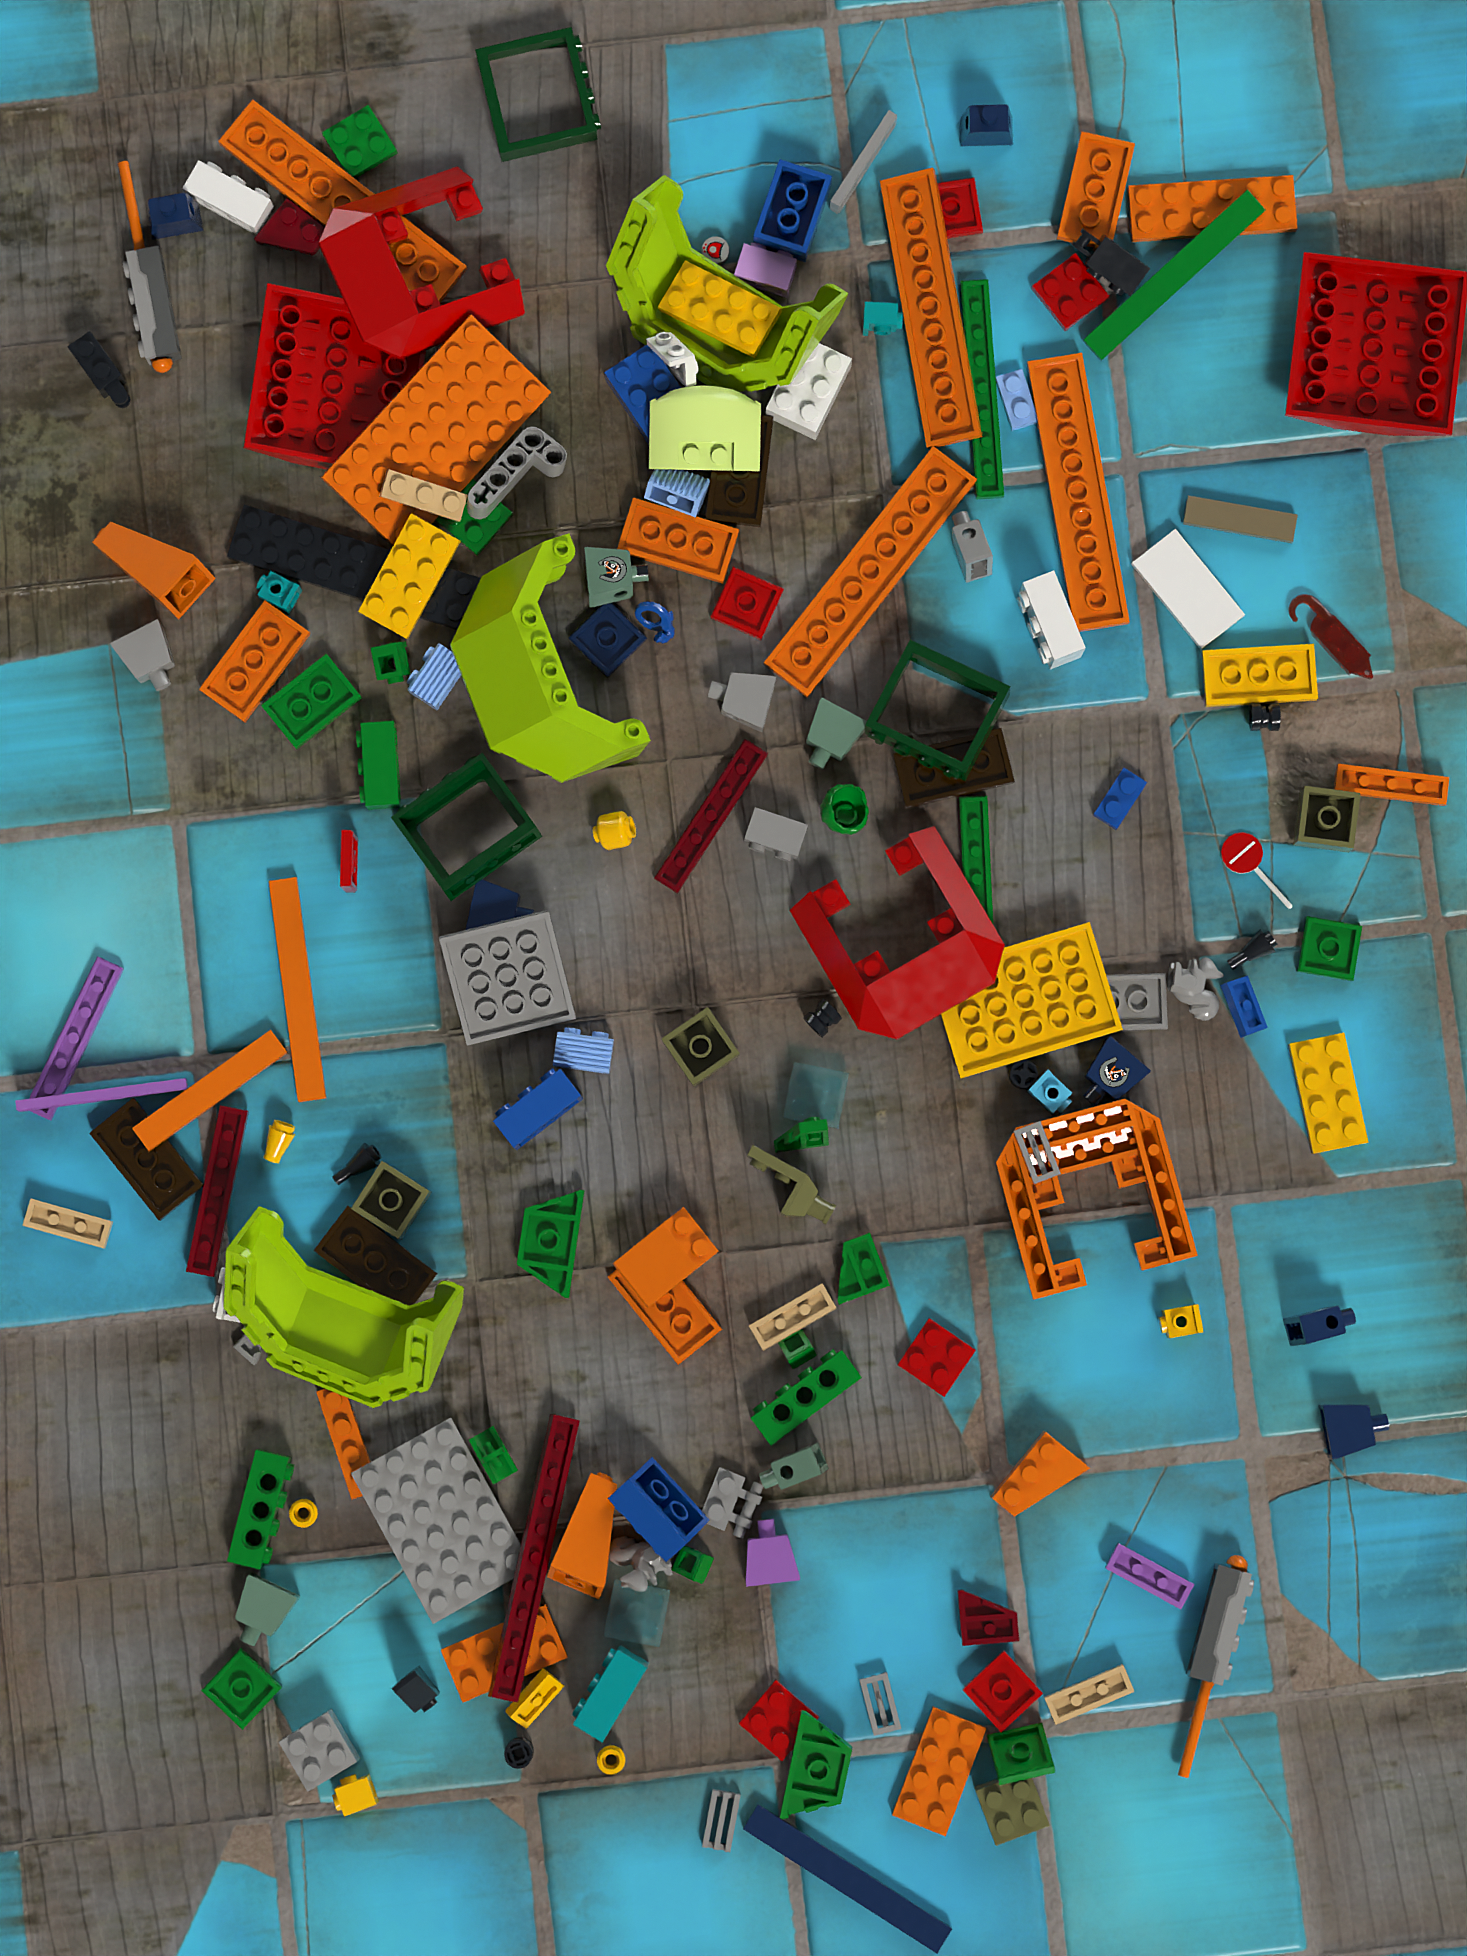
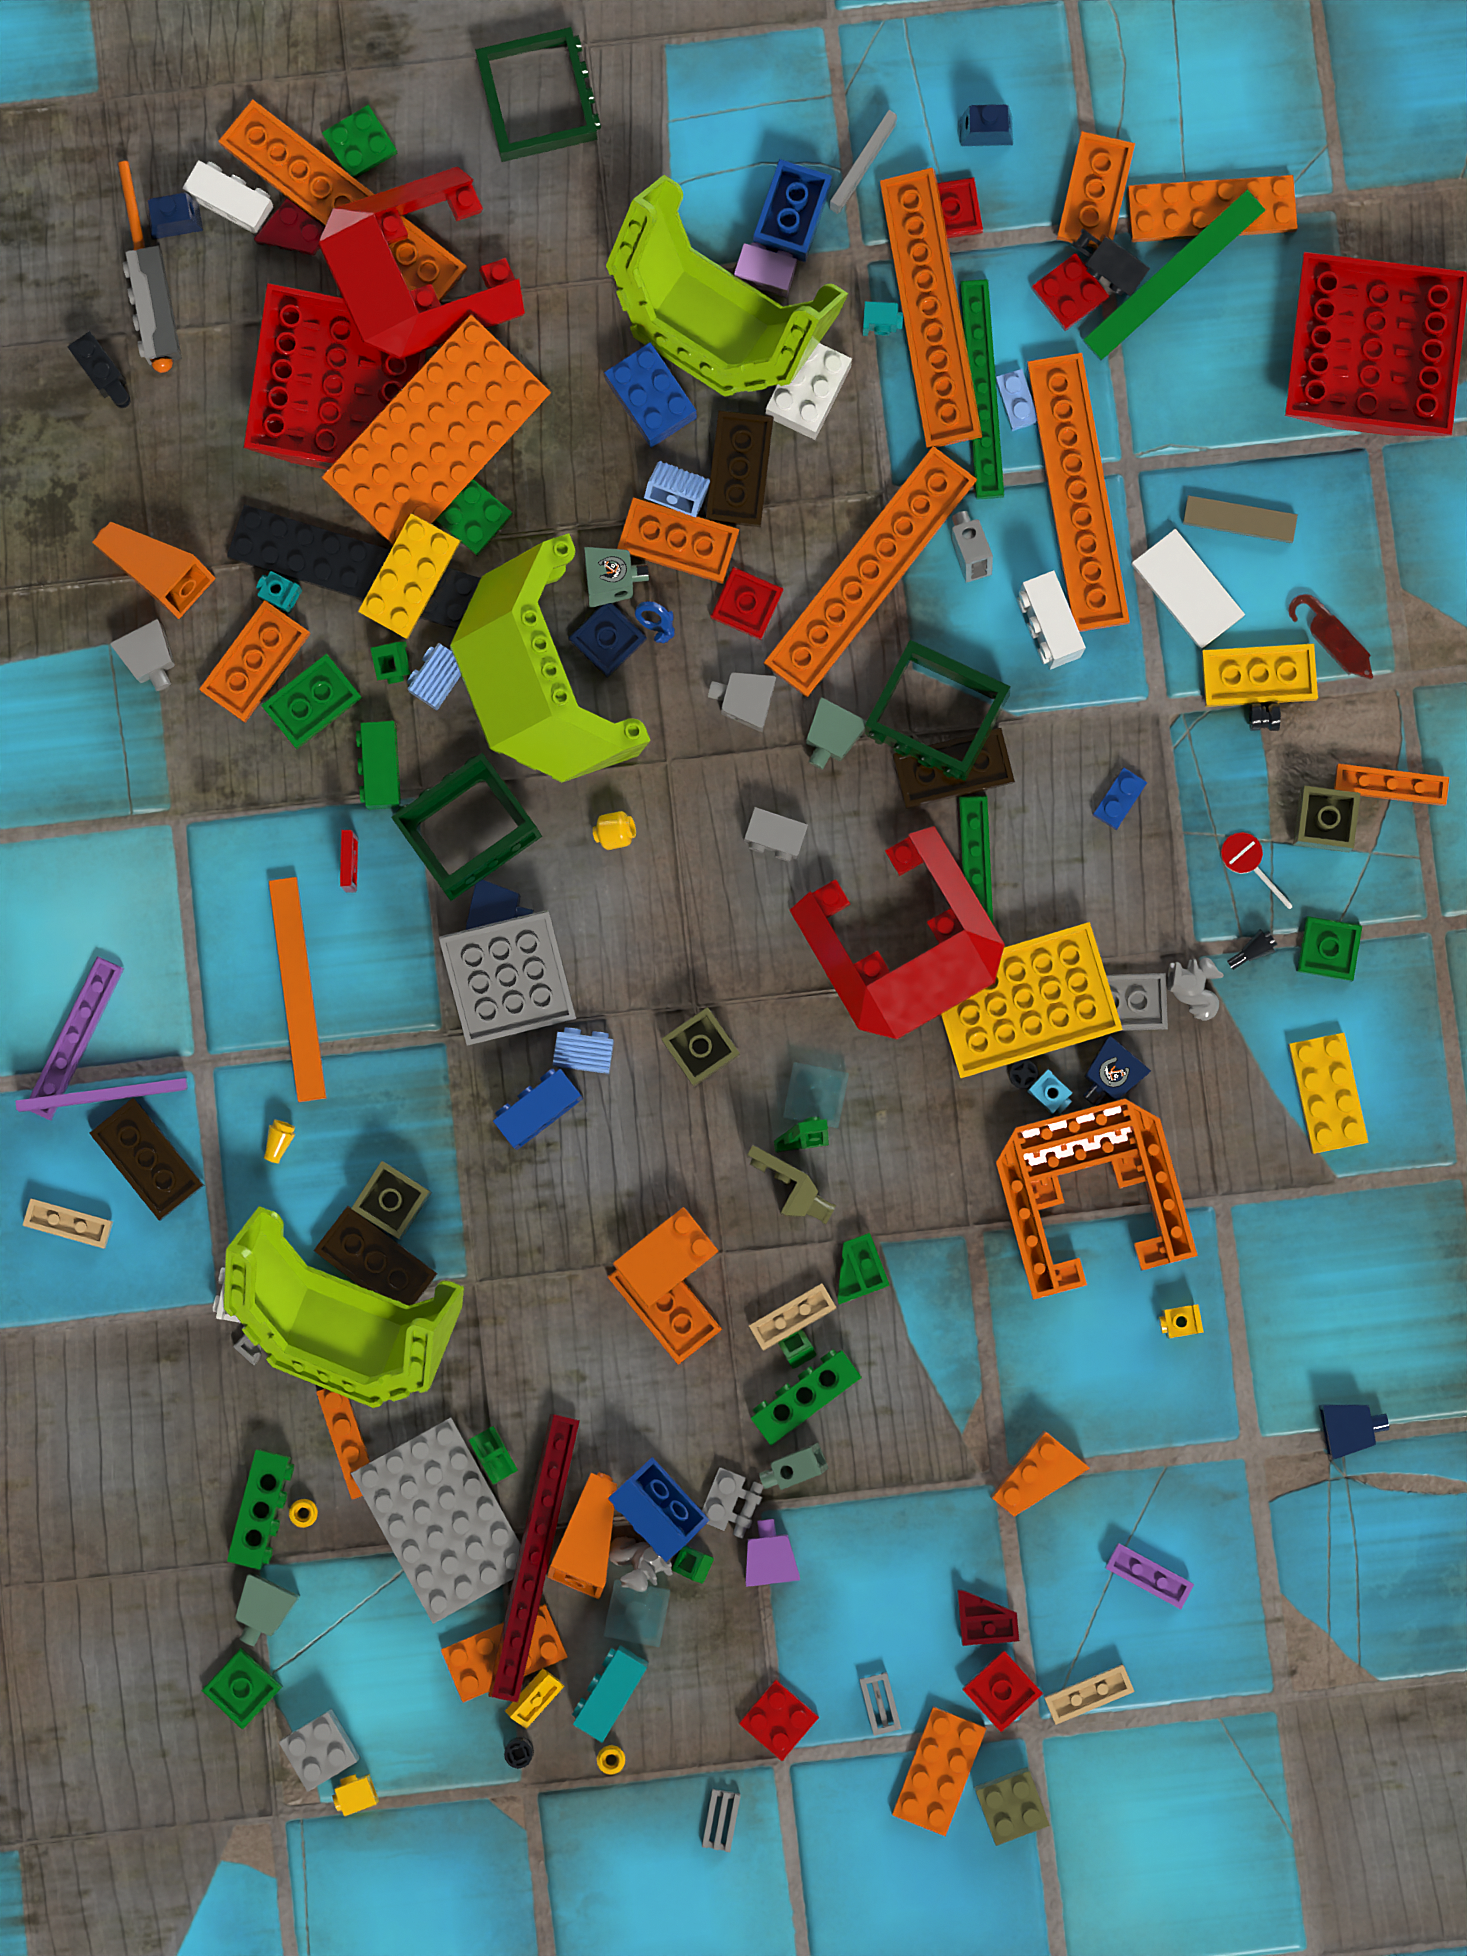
(209, 1090): orange tile -> none
(217, 1191): dark red plate -> none
(363, 1160): black cone -> none
(416, 1690): black slope -> none
(423, 495): tan plate -> none
(510, 475): light grey beam -> none
(551, 1240): green wing -> none
(676, 357): white bracket -> none
(704, 430): yellowish green slope -> none
(711, 816): dark red tile -> none
(716, 250): light grey tile -> none
(719, 309): yellow plate -> none
(816, 1768): green wing -> none
(823, 1017): black wheel -> none
(844, 809): green hair -> none
(847, 1878): dark blue tile -> none
(936, 1357): red plate -> none
(1021, 1753): green tile -> none
(1045, 1175): light grey tile -> none
(1216, 1641): piece -> none
(1244, 1006): blue plate -> none
(1318, 1325): dark blue torso -> none

